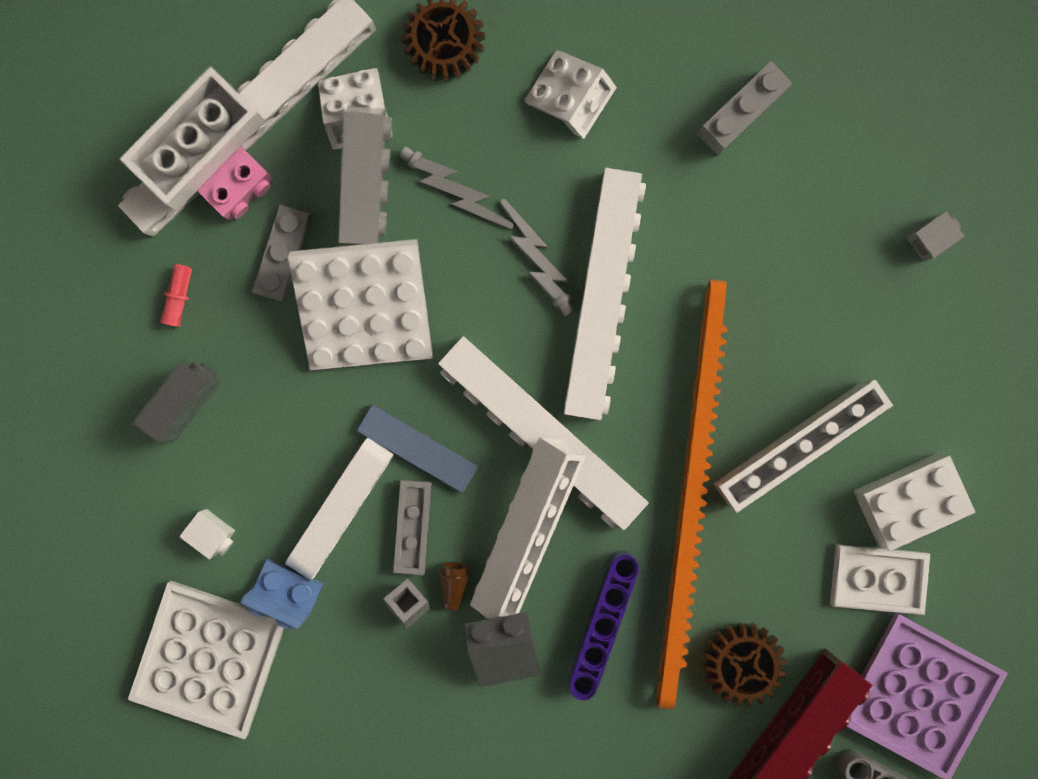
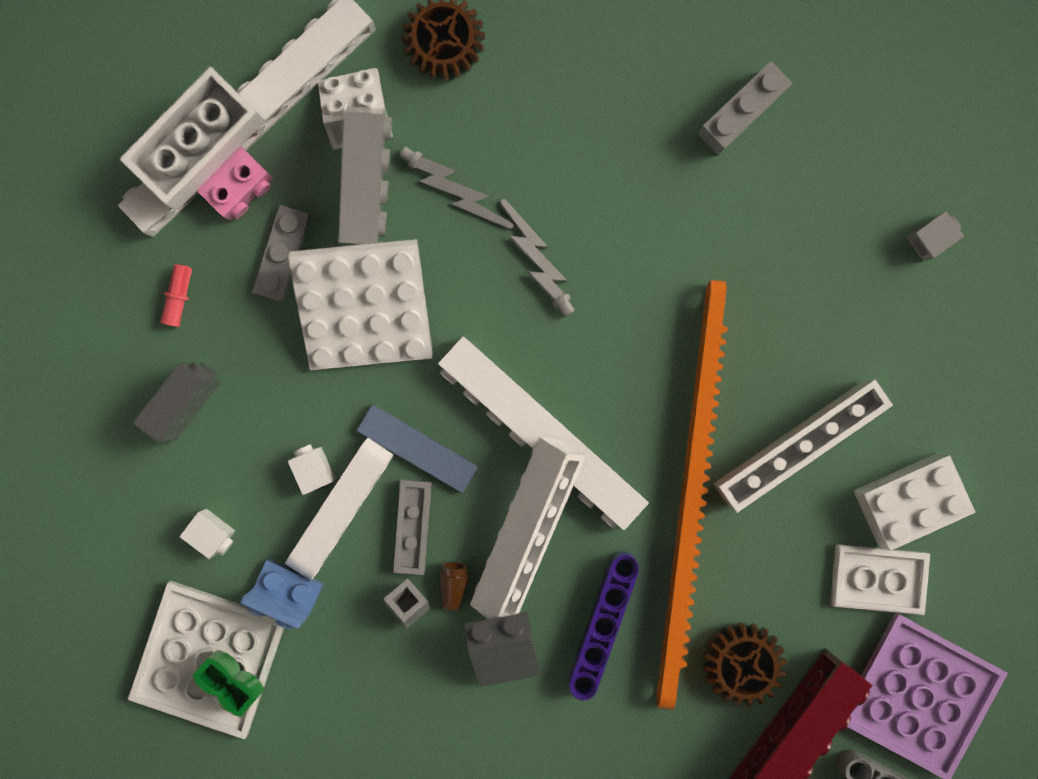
(232, 686): none -> green brick
(311, 469): none -> white brick
(572, 92): white bracket -> none
(602, 294): white brick -> none

